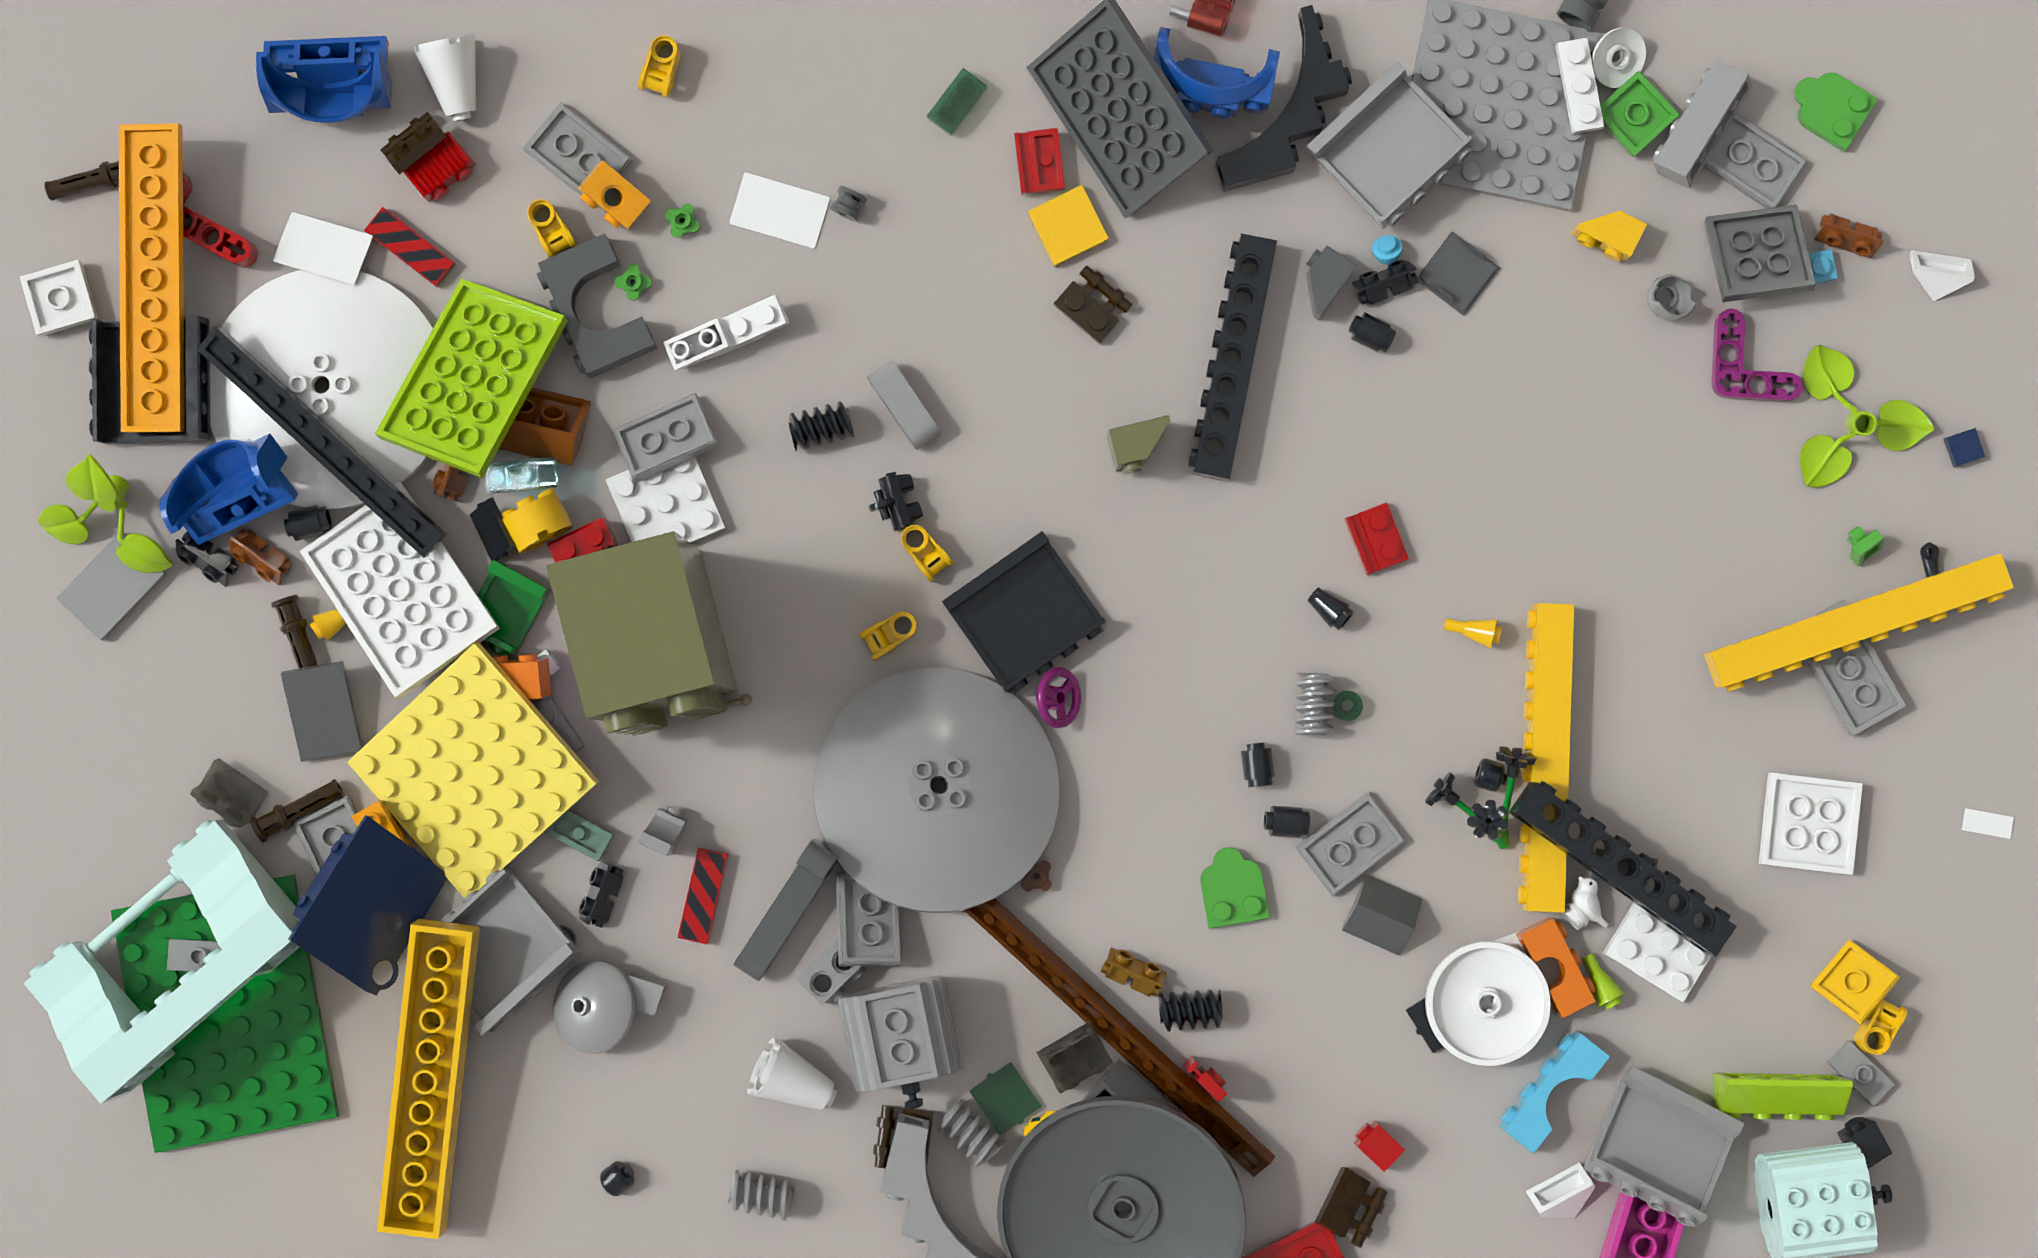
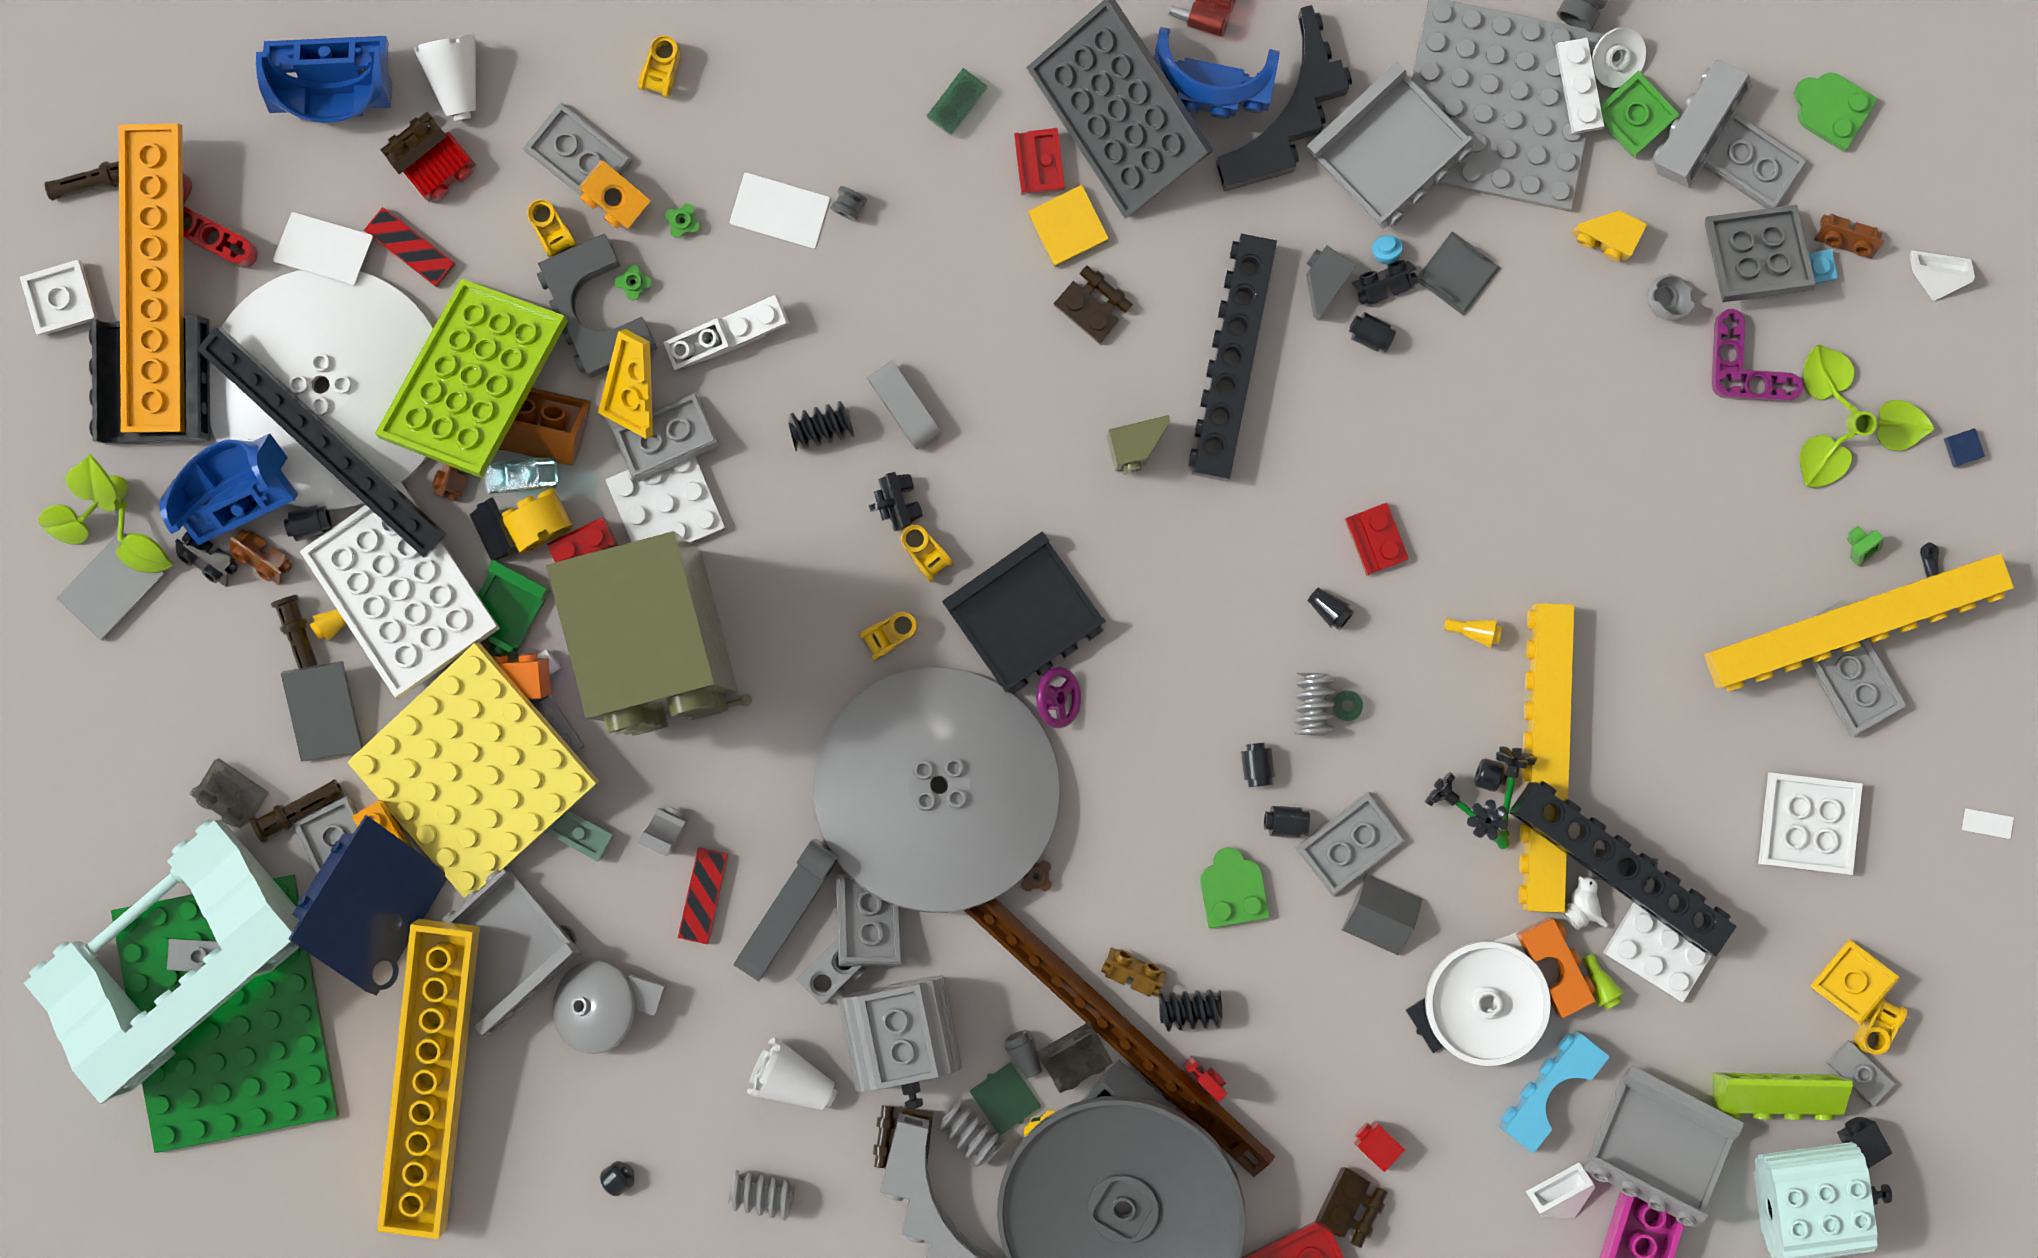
(595, 904): black hinge -> none
(628, 385): none -> yellow wing
(1024, 1053): none -> dark grey cone

